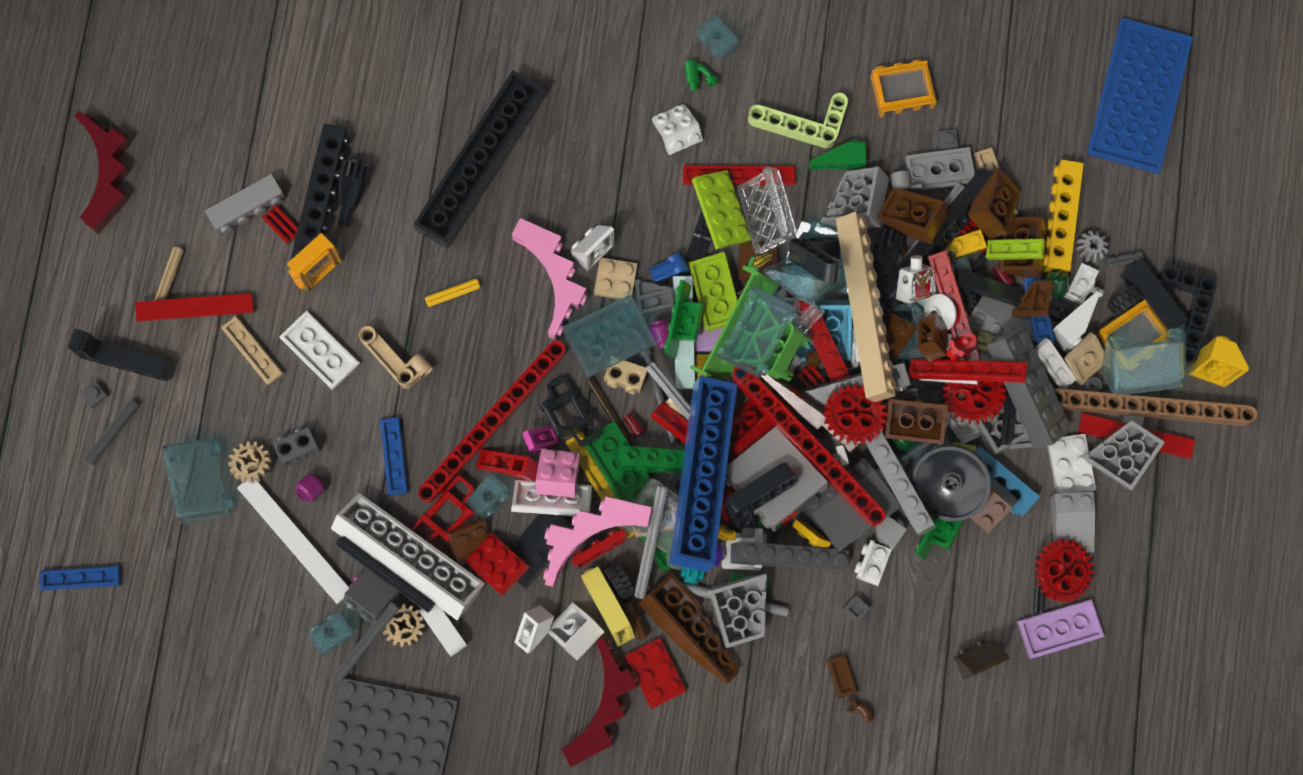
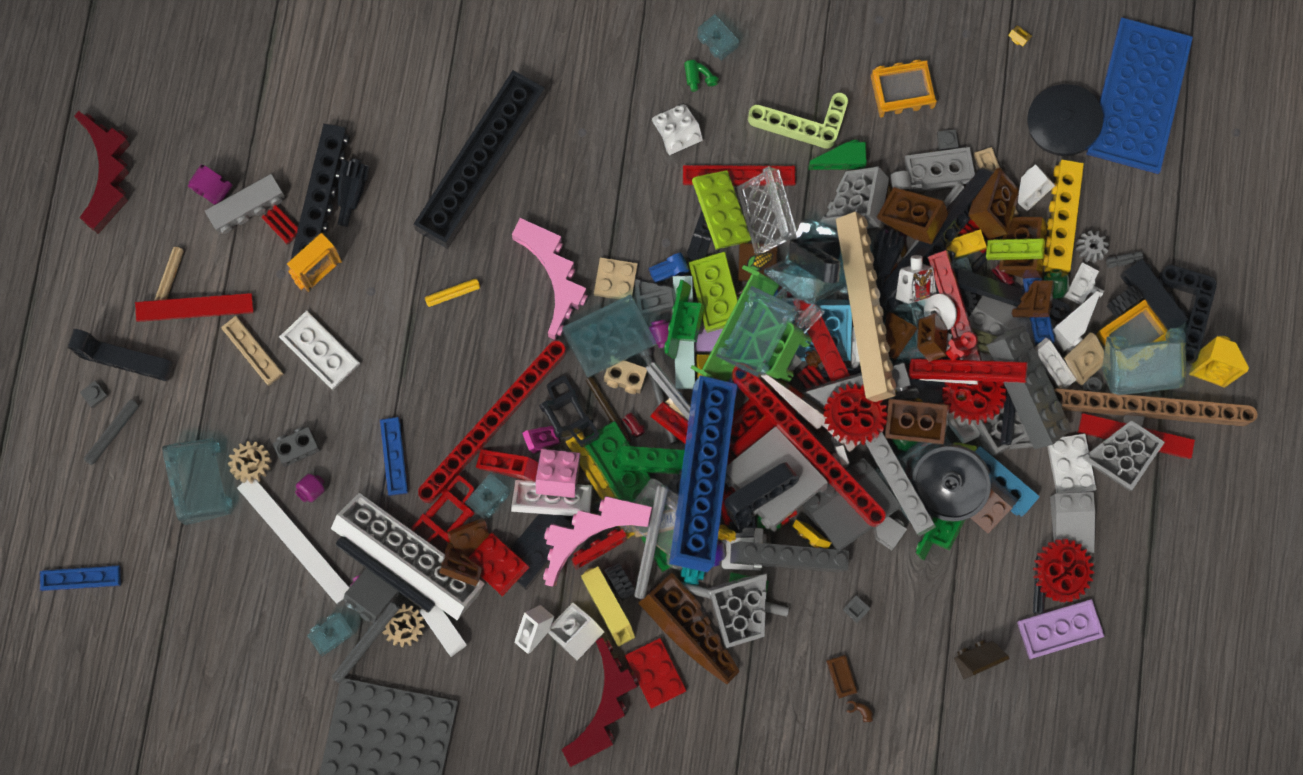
(210, 184): none -> magenta brick
(417, 367): tan piece -> none
(460, 567): none -> reddish brown wing
(593, 246): white slope -> none
(635, 620): reddish brown axle -> none
(873, 563): white bracket -> none
(1019, 36): none -> yellow plate
(1033, 187): none -> white slope
(1065, 120): none -> black dish

